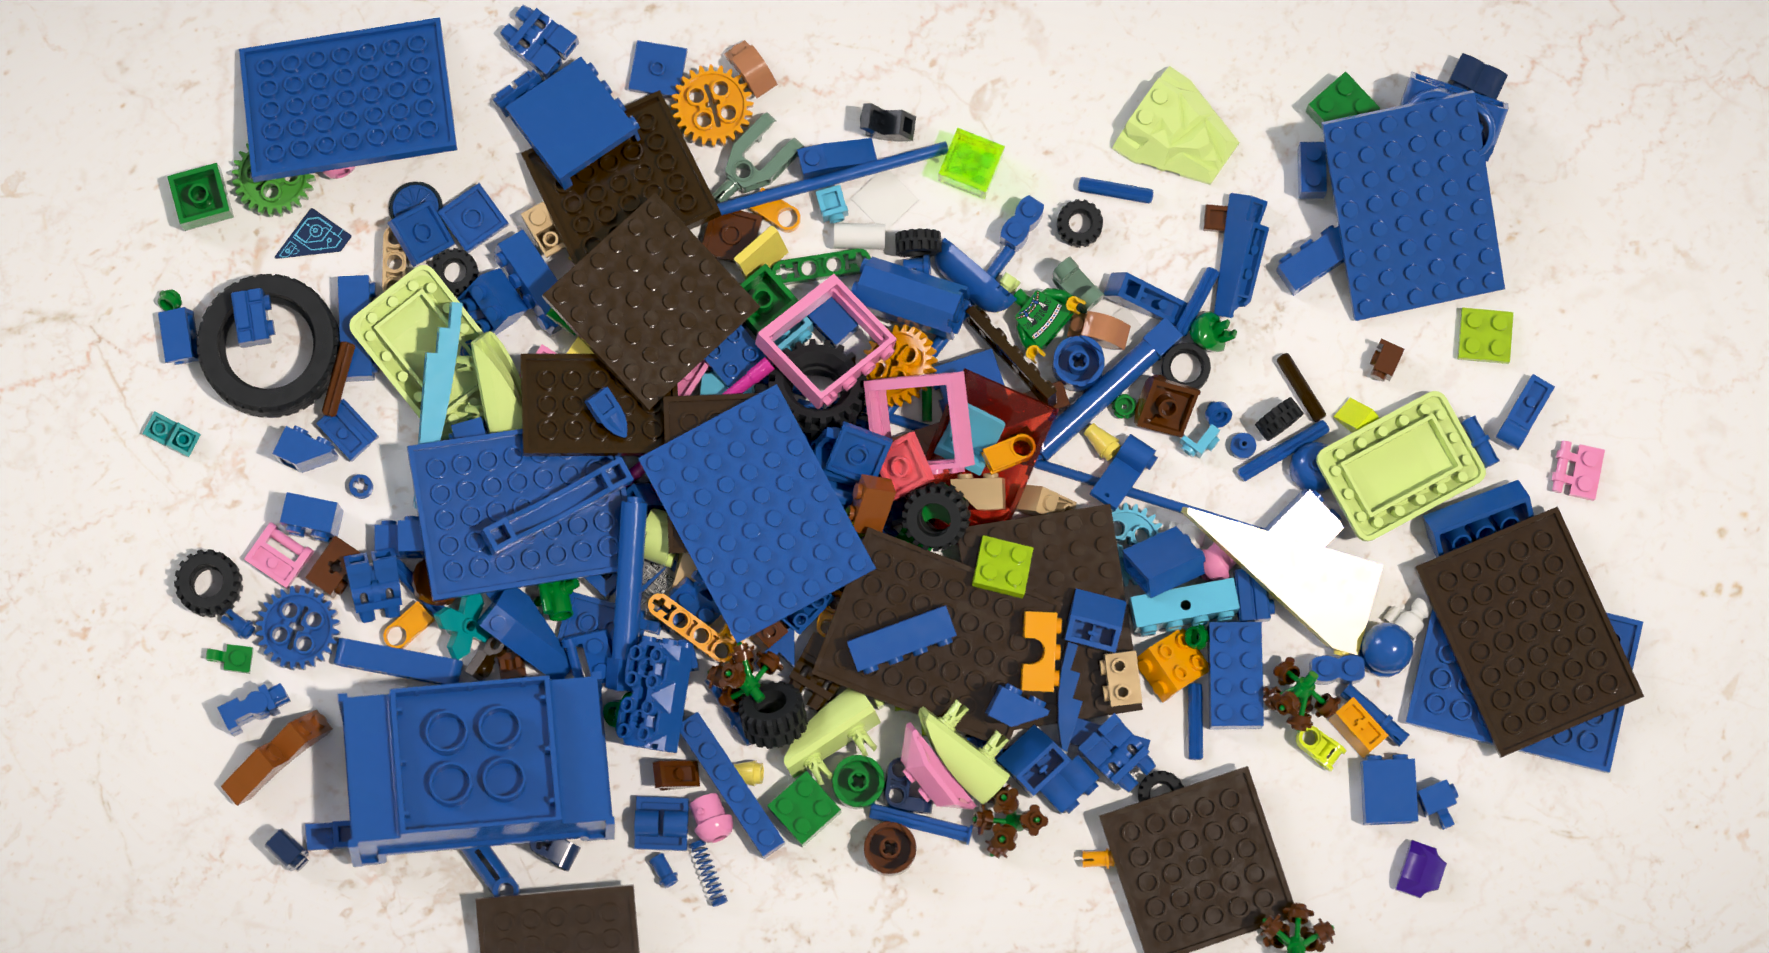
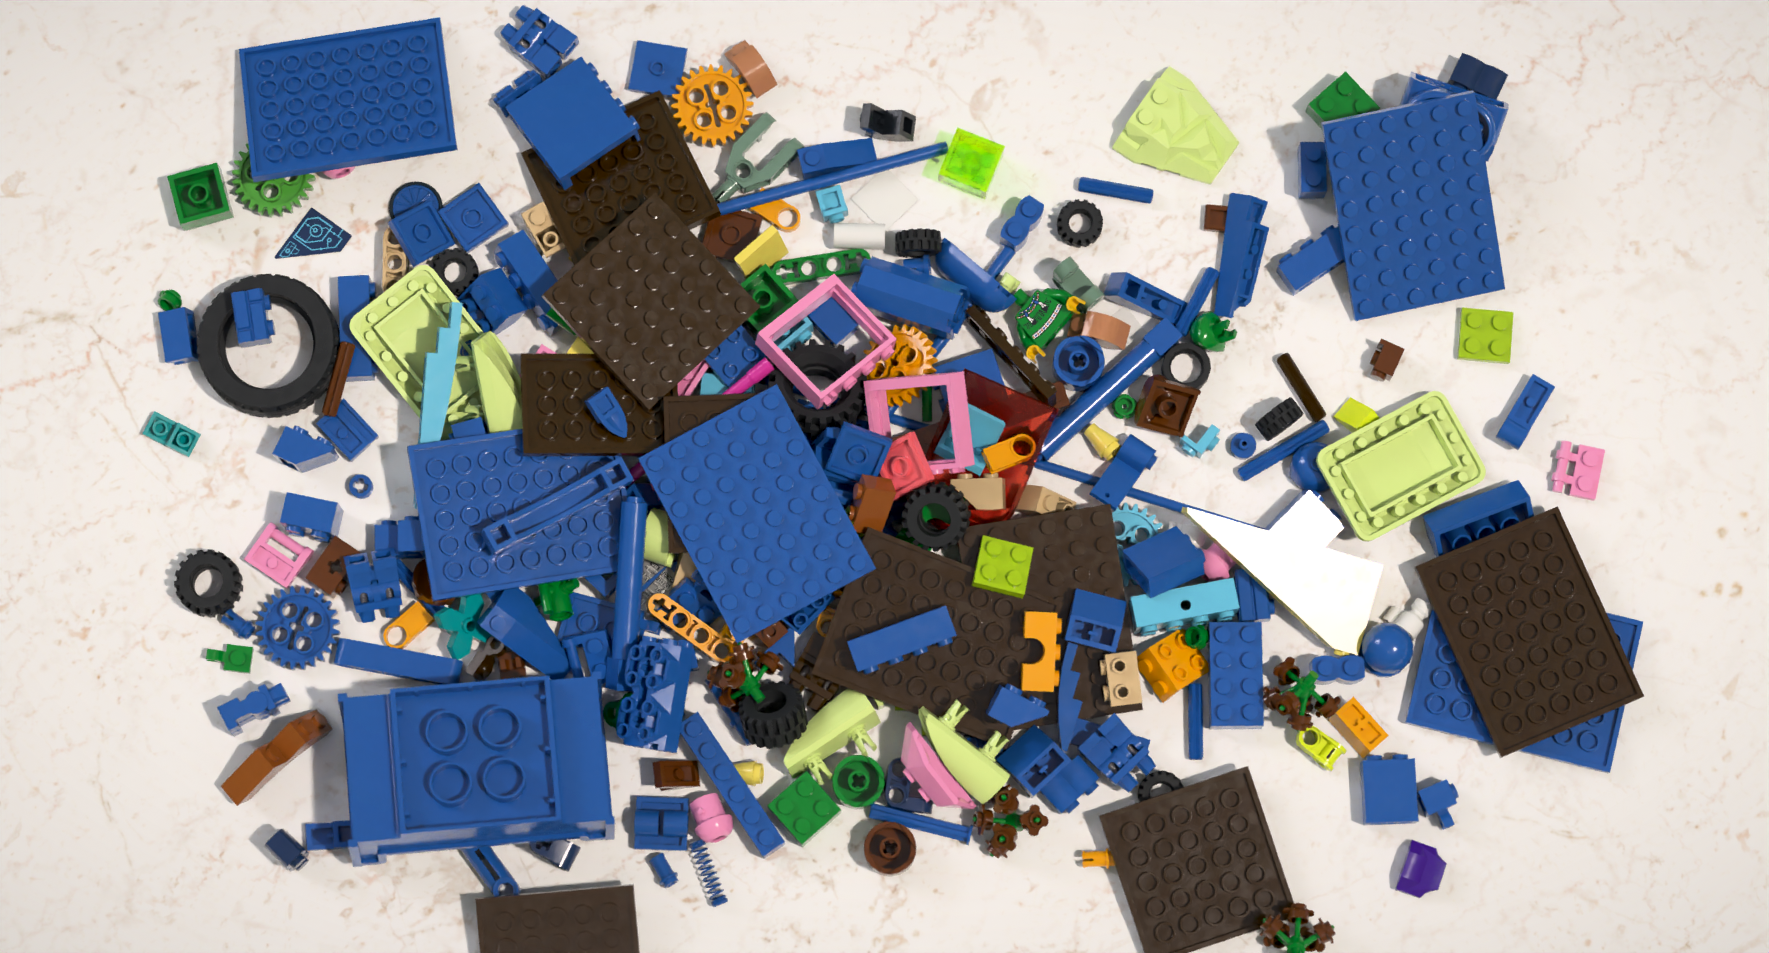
(1218, 414): blue tile -> none
(1394, 731): blue pin -> none
(1480, 441): blue pin -> none

